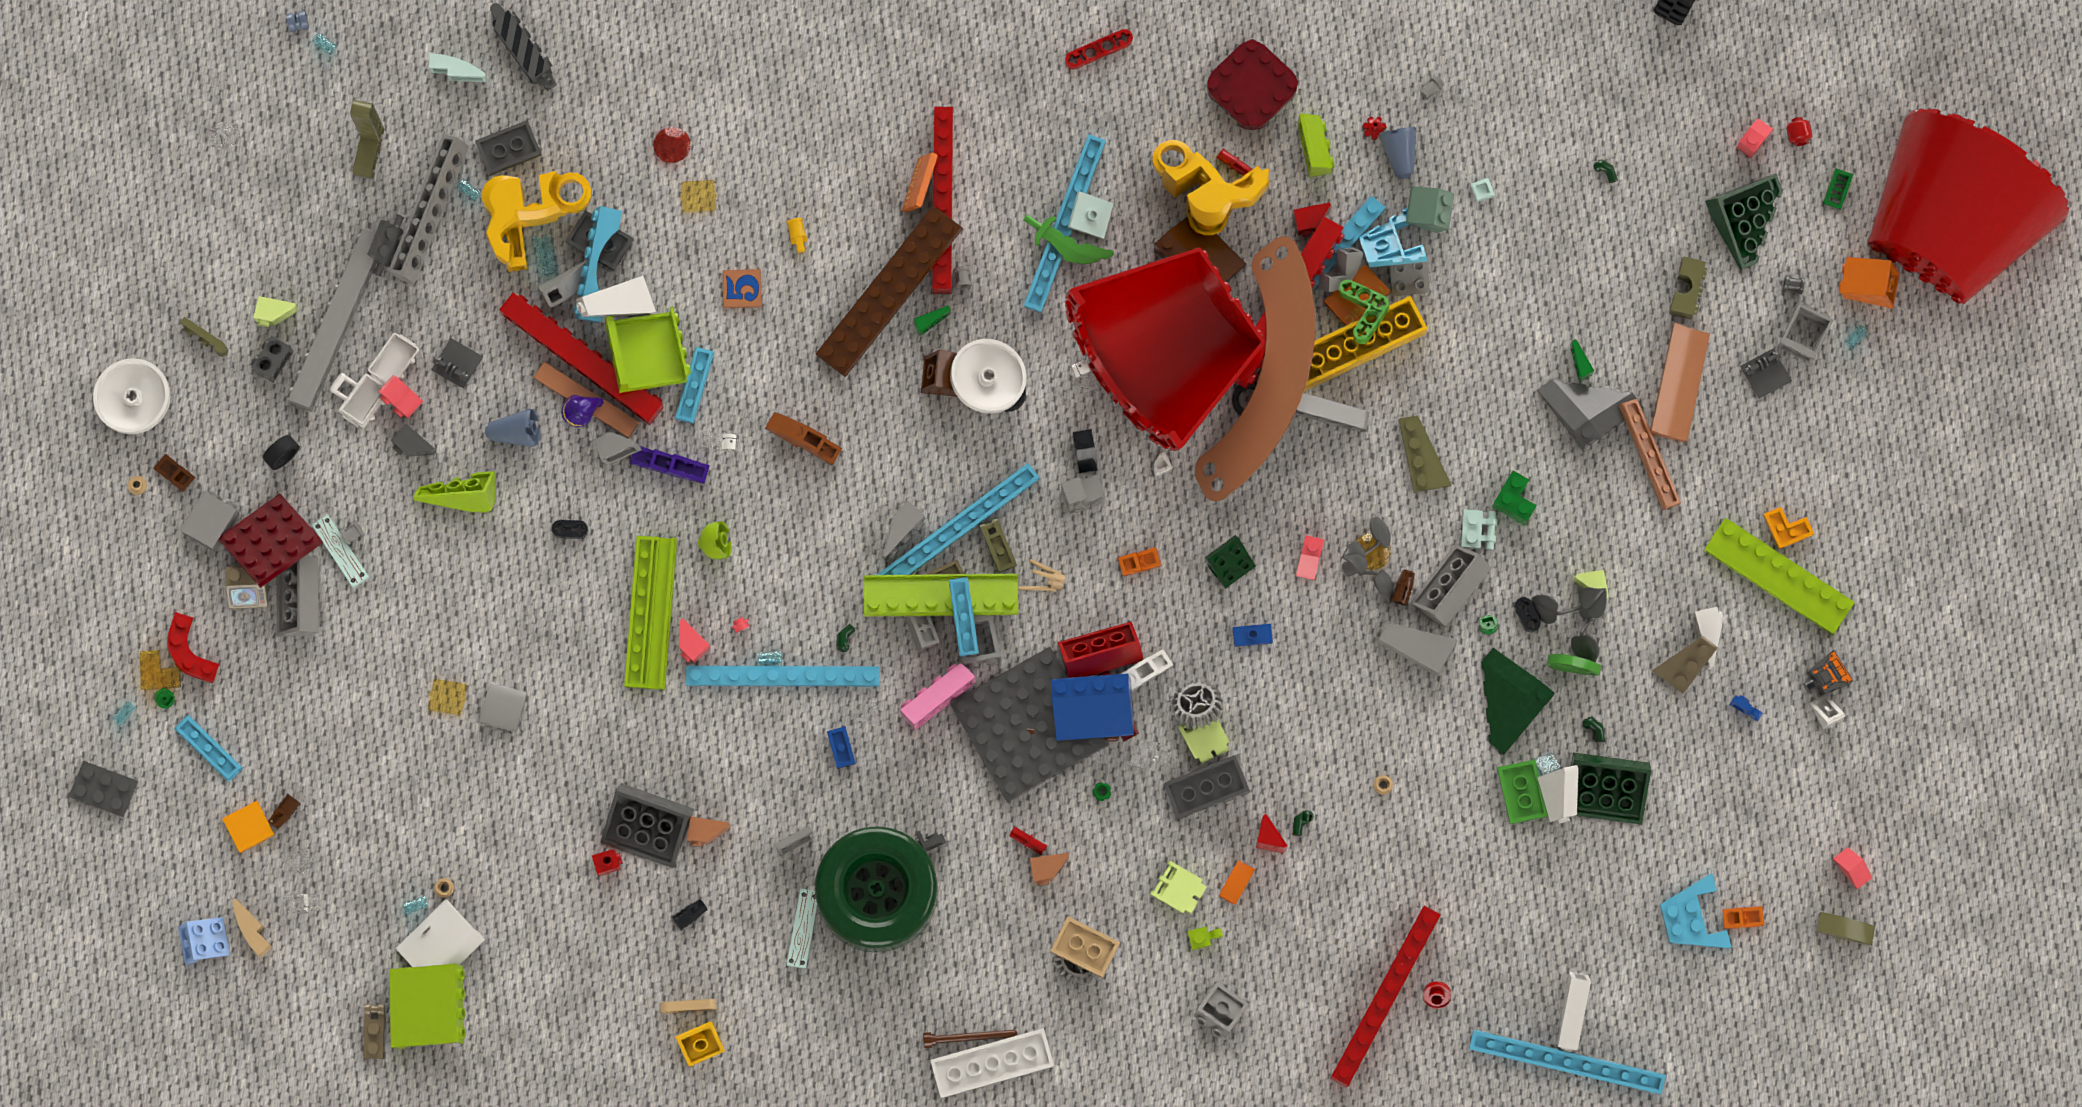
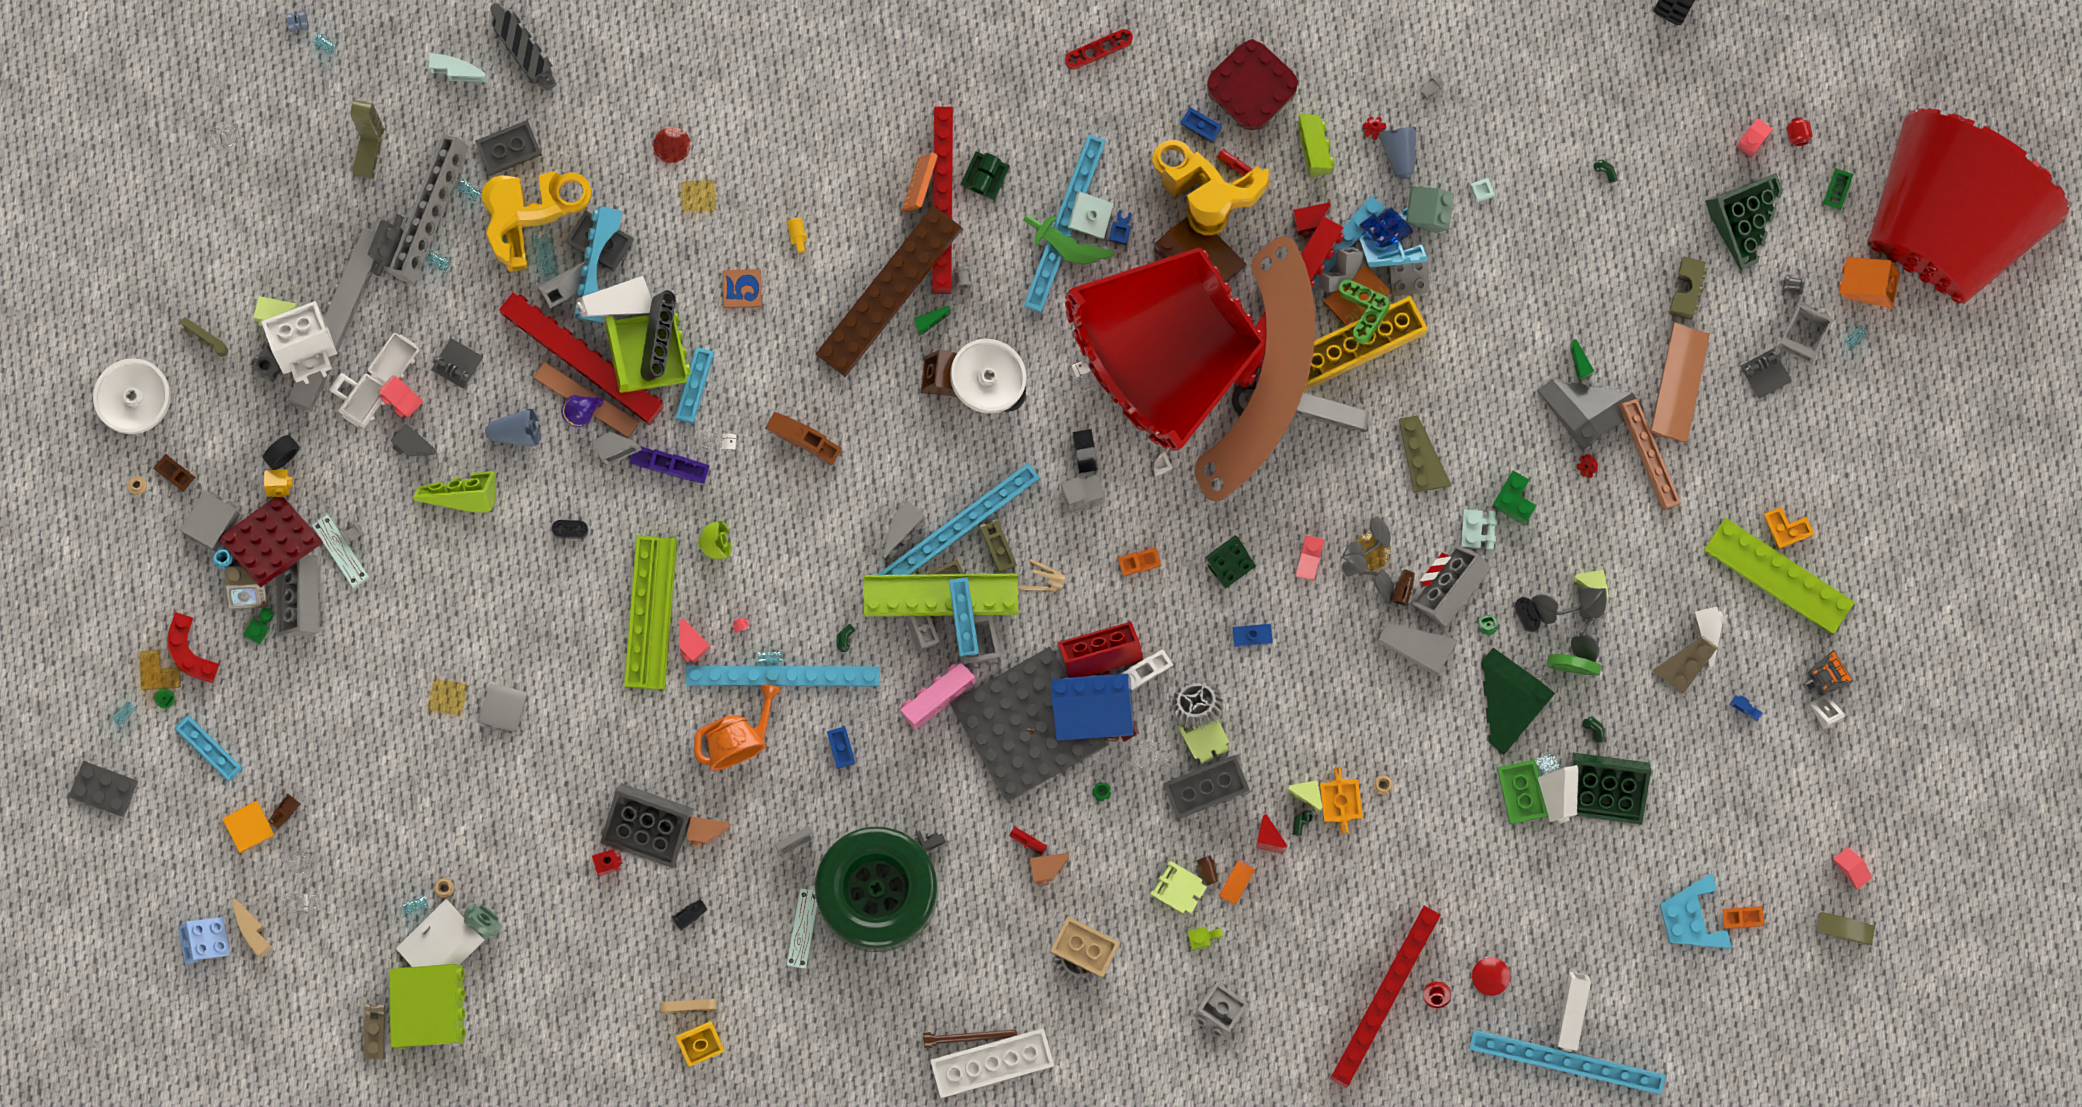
(223, 559): none -> medium azure cone
(257, 630): none -> green plate
(277, 483): none -> yellow brick
(300, 341): none -> white piece
(437, 260): none -> clear light blue pin
(482, 920): none -> sand green plate
(658, 327): none -> black beam
(732, 738): none -> orange piece
(985, 175): none -> dark green plate
(1119, 230): none -> blue plate
(1201, 125): none -> blue plate
(1207, 869): none -> reddish brown cone
(1307, 793): none -> yellowish green slope
(1341, 800): none -> light orange plate
(1386, 228): none -> clear blue slope
(1435, 569): none -> sticker
(1491, 976): none -> red dish
(1587, 466): none -> red plant

